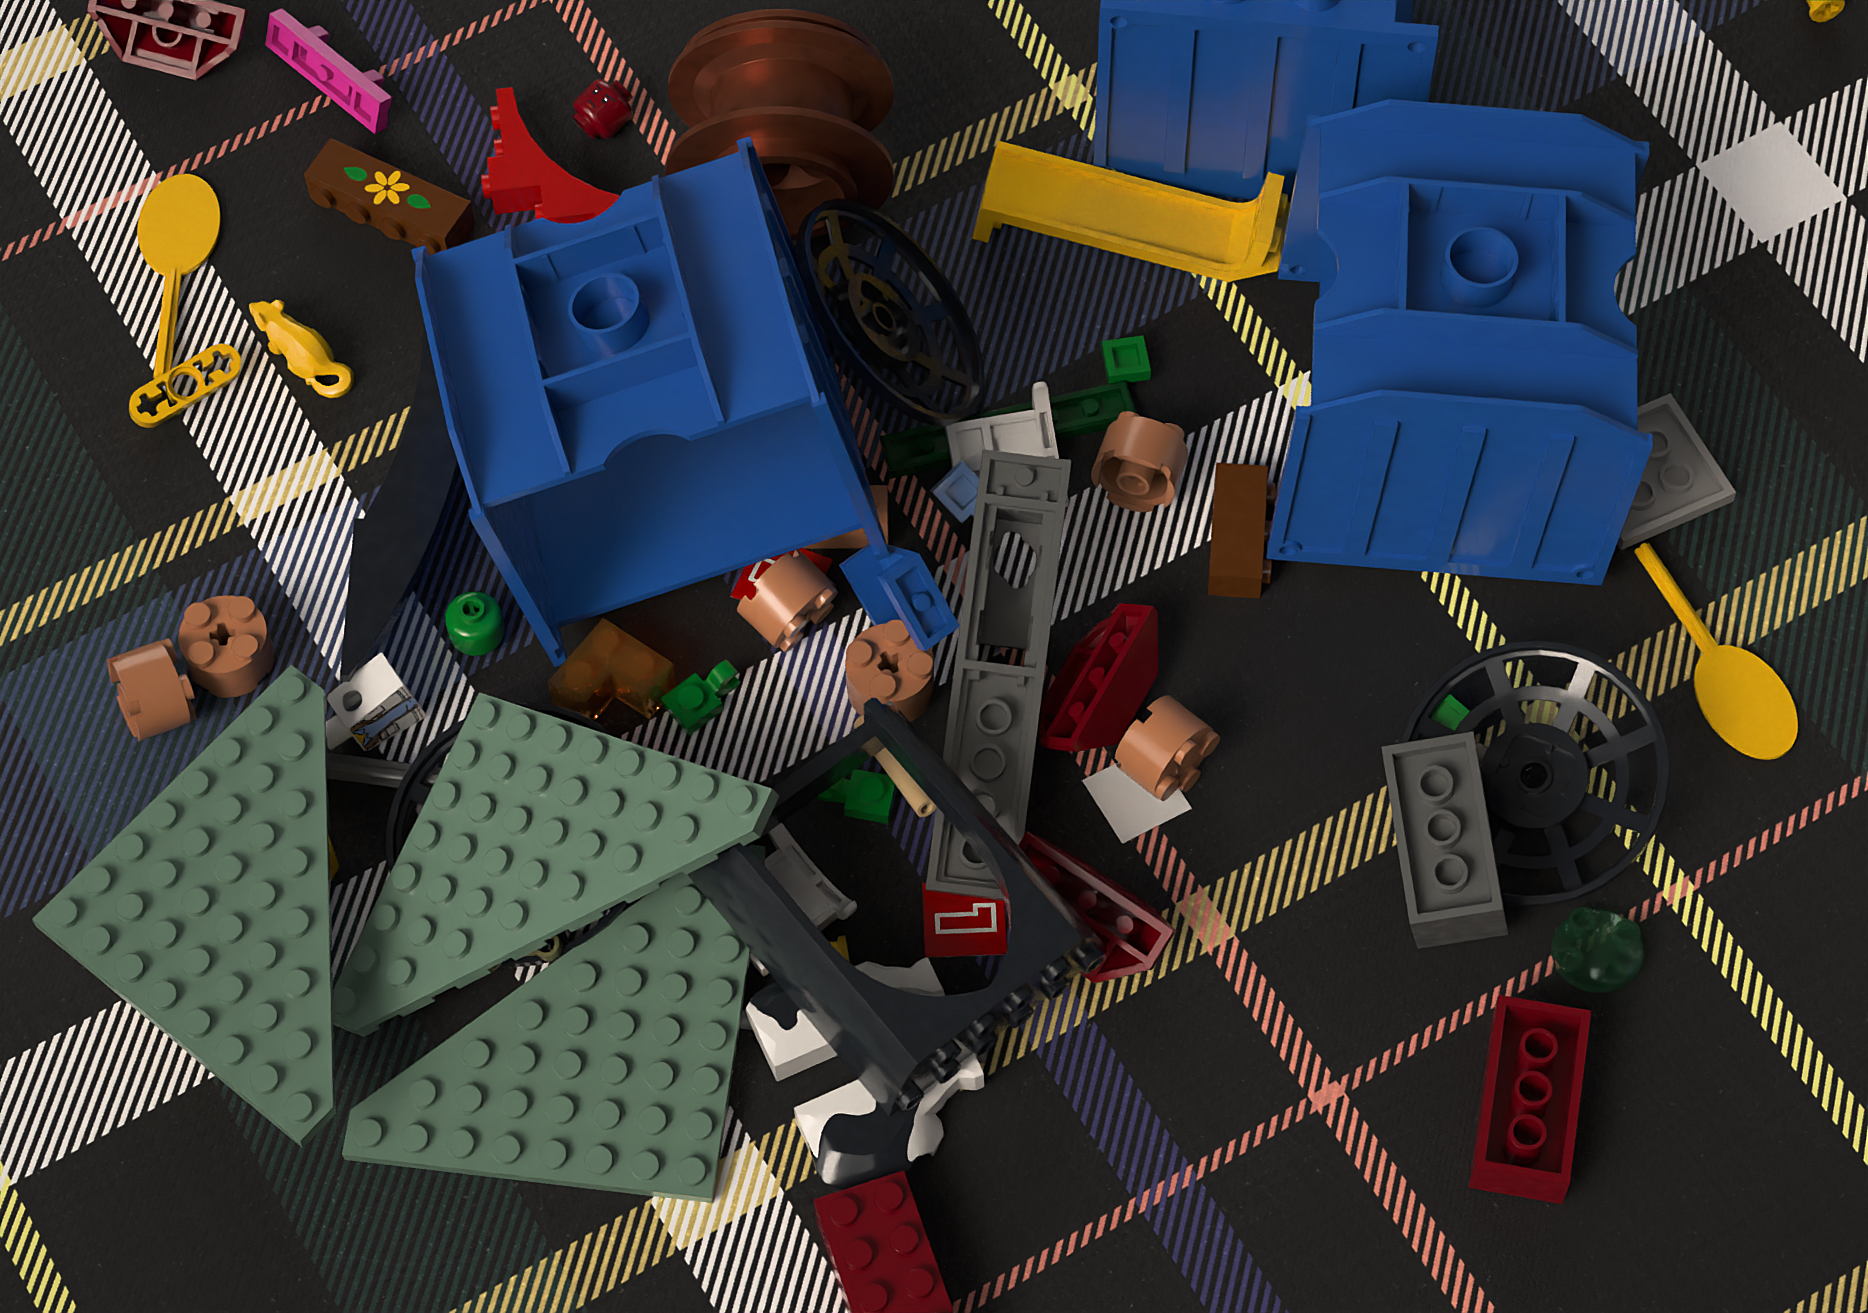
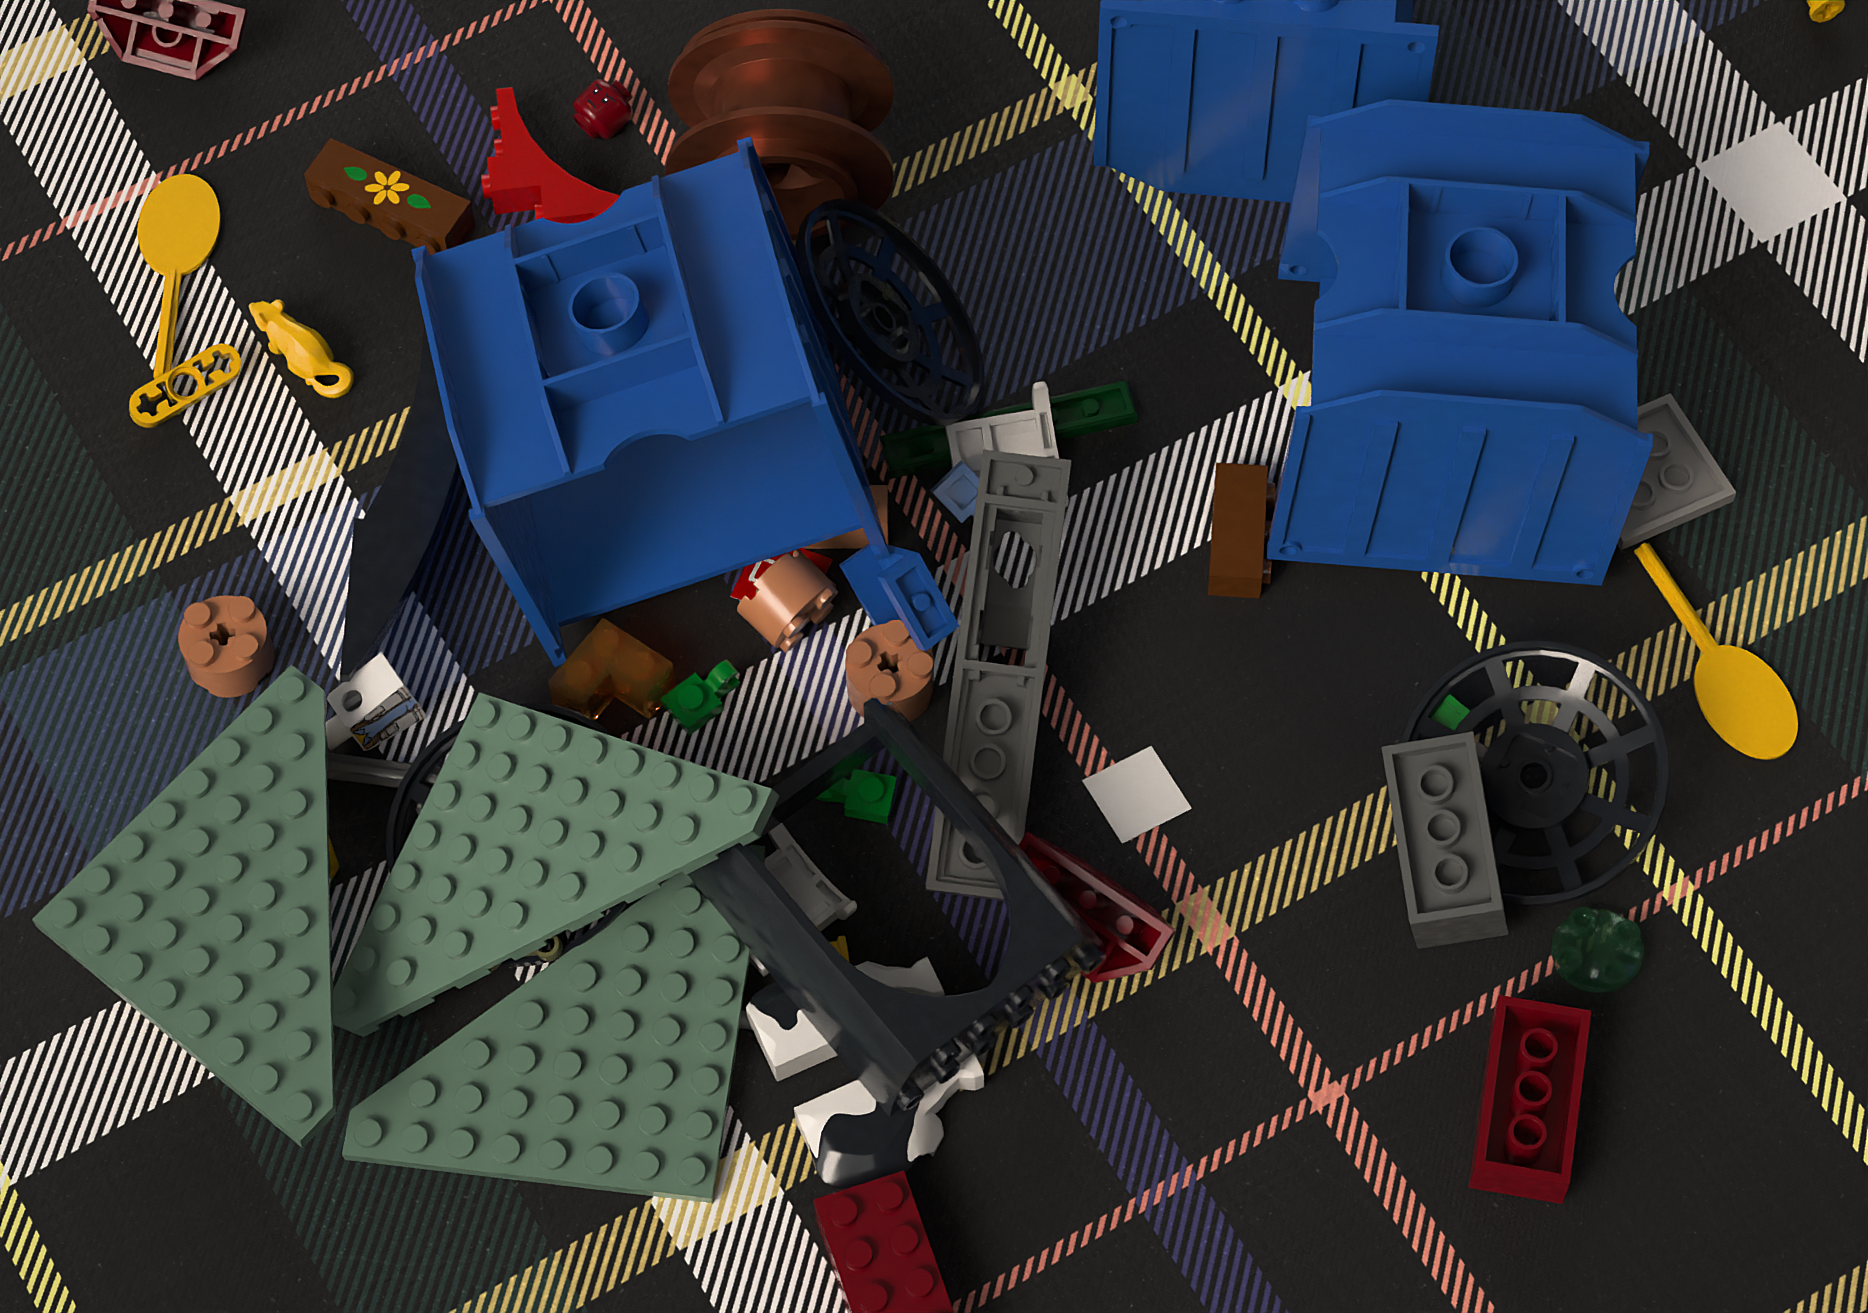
(151, 690): nougat brick -> none
(311, 56): dark pink hinge -> none
(474, 623): green head -> none
(908, 787): tan piece -> none
(963, 925): red sticker -> none
(1102, 682): dark red wedge -> none
(1126, 359): green plate -> none
(1134, 214): yellow panel -> none
(1140, 462): nougat brick -> none
(1166, 748): nougat brick -> none

